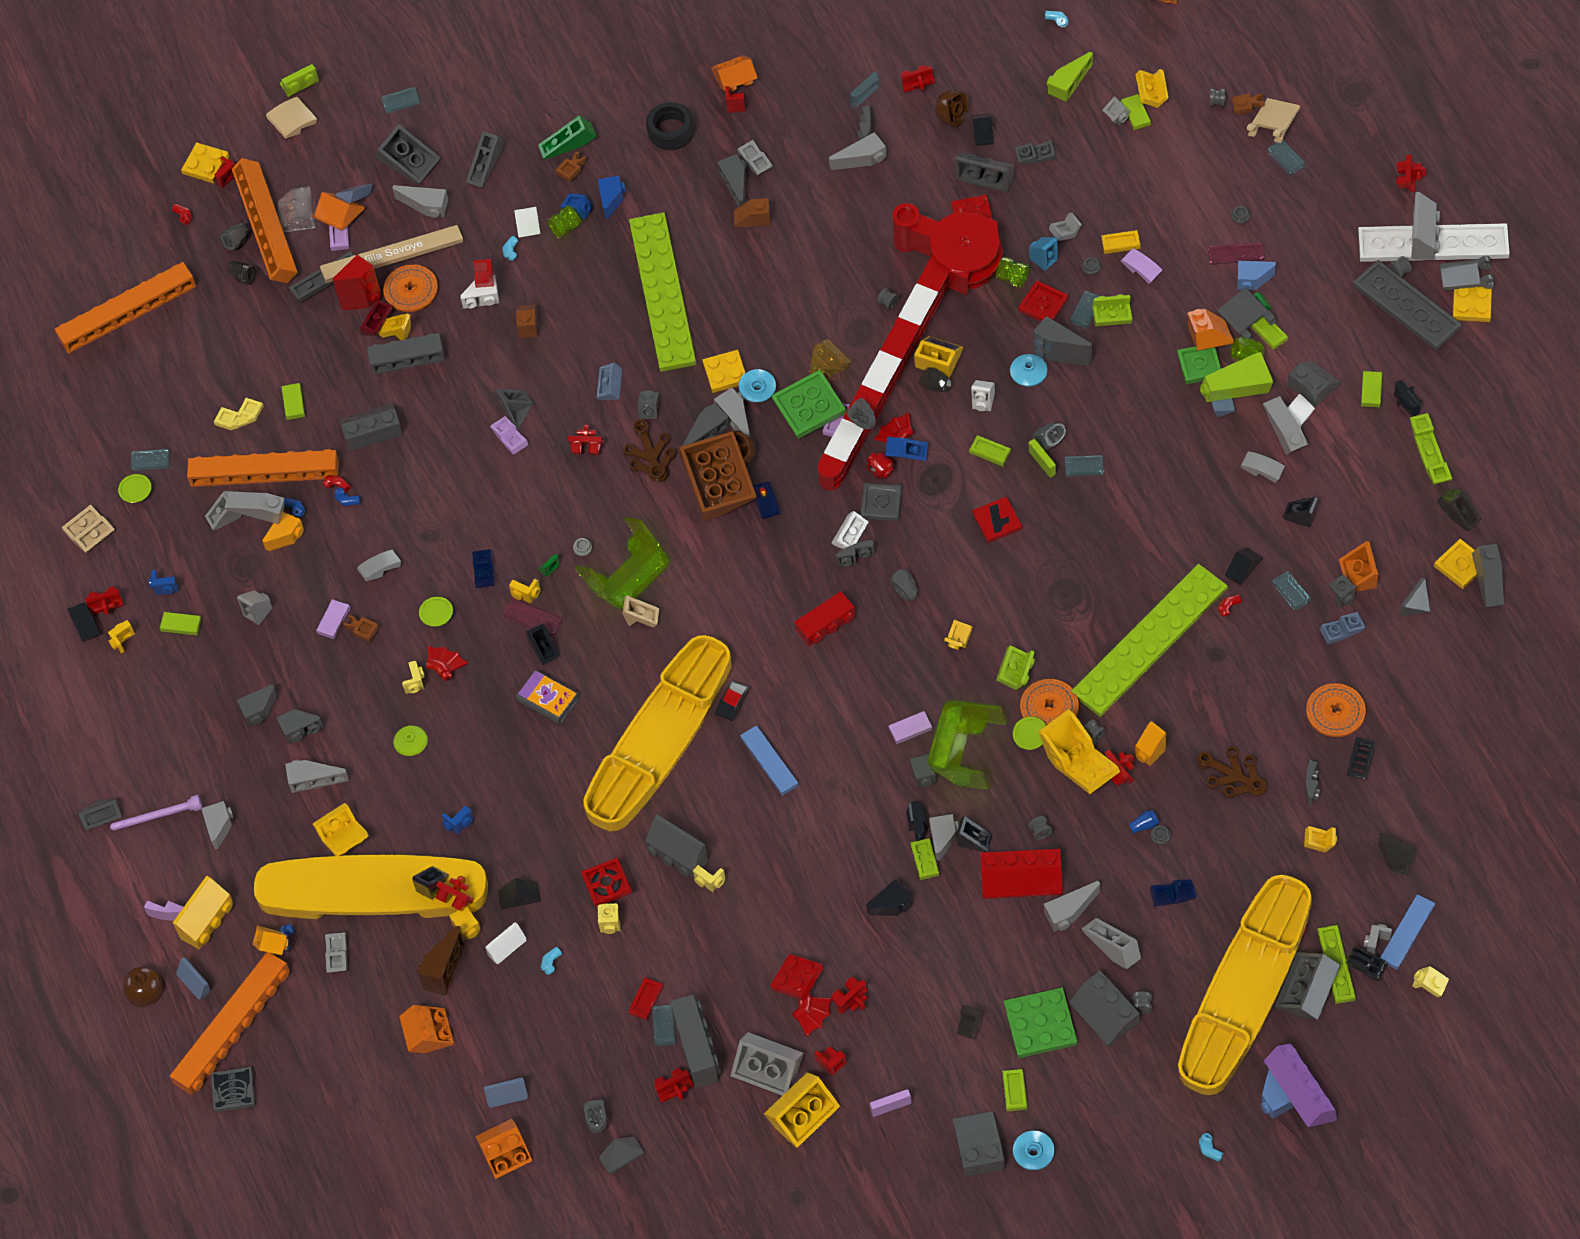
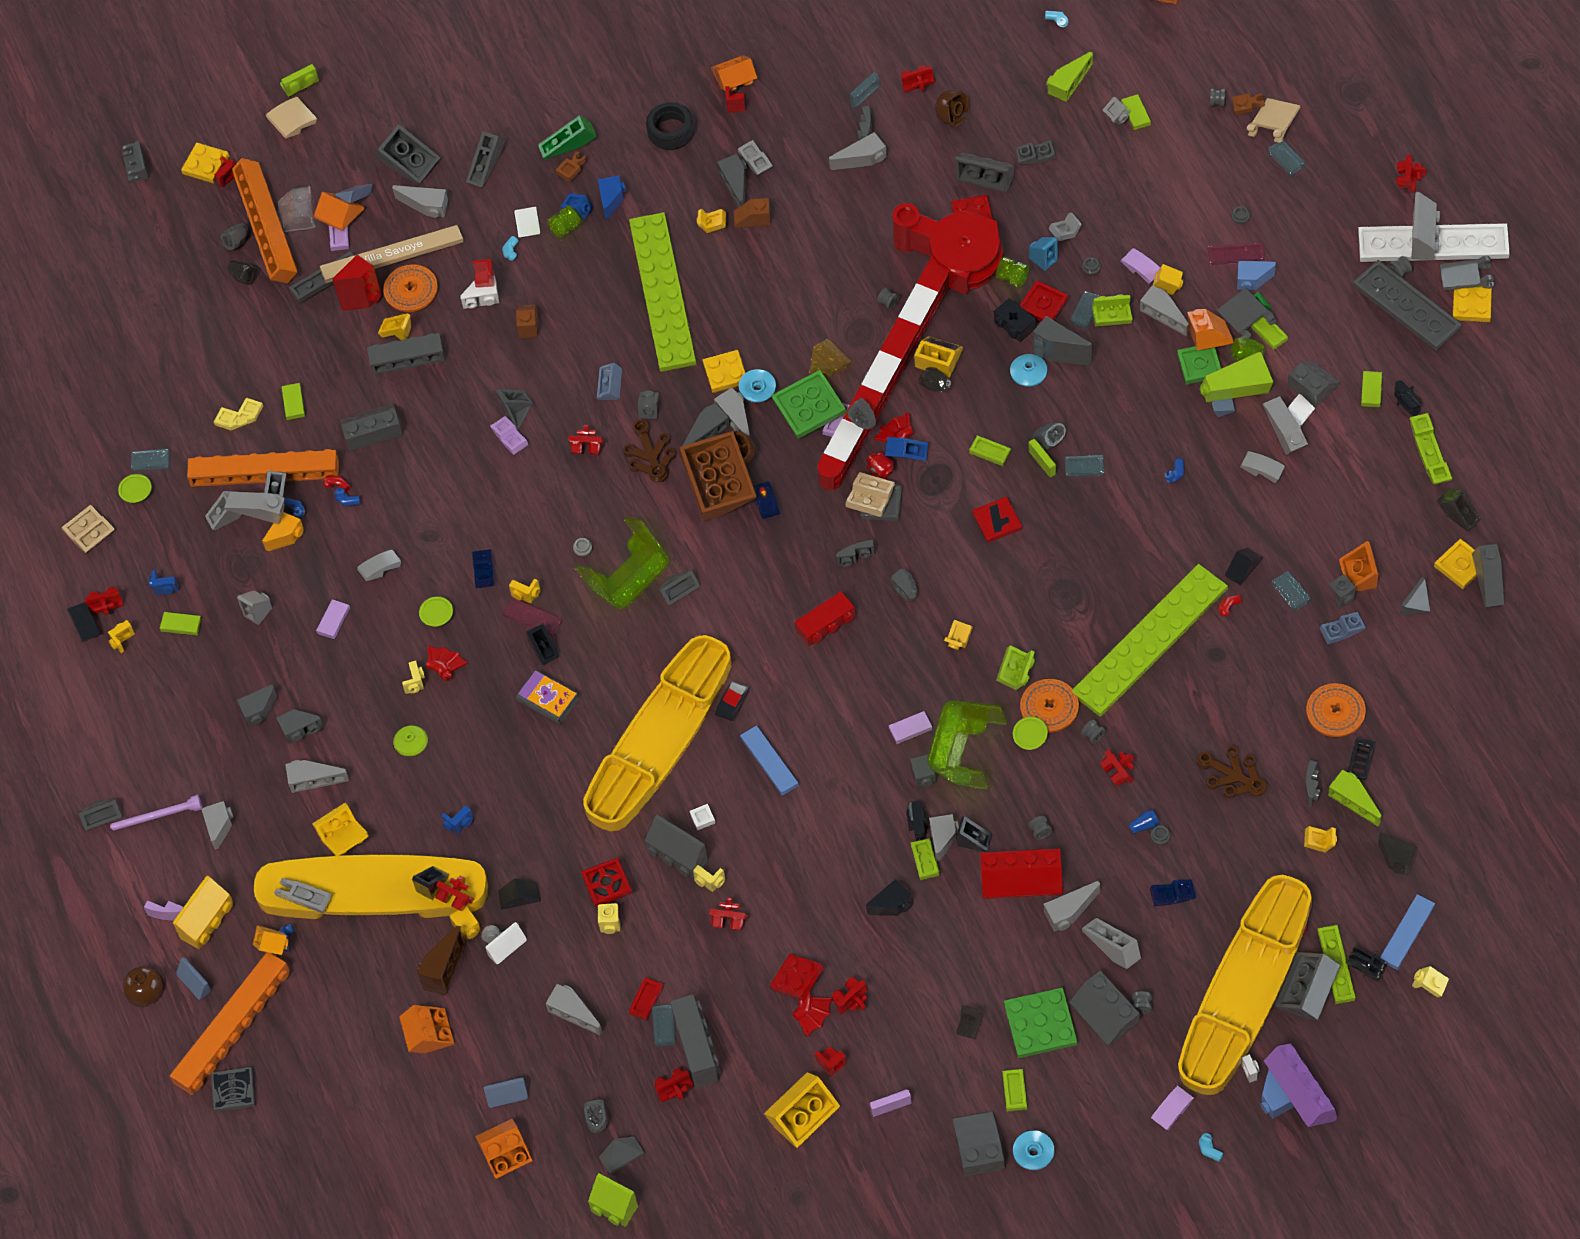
(125, 307): orange brick -> none
(134, 162): none -> dark grey hinge
(185, 213): red arm -> none
(275, 483): none -> dark grey slope
(304, 895): none -> light grey hinge
(336, 952): light grey slope -> none
(363, 628): dark orange plate -> none
(375, 318): dark red slope -> none
(400, 100): clear light blue tile -> none
(490, 933): none -> light grey plate
(548, 959): medium azure arm -> none
(549, 565): green slope -> none
(568, 1006): none -> light grey slope
(612, 1201): none -> lime slope
(636, 610): tan slope -> none
(678, 586): none -> dark grey slope
(702, 817): none -> white plate
(711, 221): none -> yellow bracket
(737, 918): none -> red hips
(766, 1064): light grey slope -> none
(850, 530): white slope -> none
(870, 494): none -> tan slope
(982, 129): black slope -> none
(982, 395): white slope -> none
(1014, 320): none -> black brick
(1074, 754): yellow bracket -> none
(1120, 242): yellow tile -> none
(1151, 744): light orange slope -> none
(1152, 88): yellow bracket -> none
(1161, 307): none -> light grey slope
(1168, 279): none -> yellow brick
(1172, 1107): none -> lavender slope
(1177, 473): none -> blue arm
(1250, 1068): none -> white plate
(1301, 511): black slope -> none
(1352, 794): none -> lime slope
(1378, 931): light grey bracket -> none

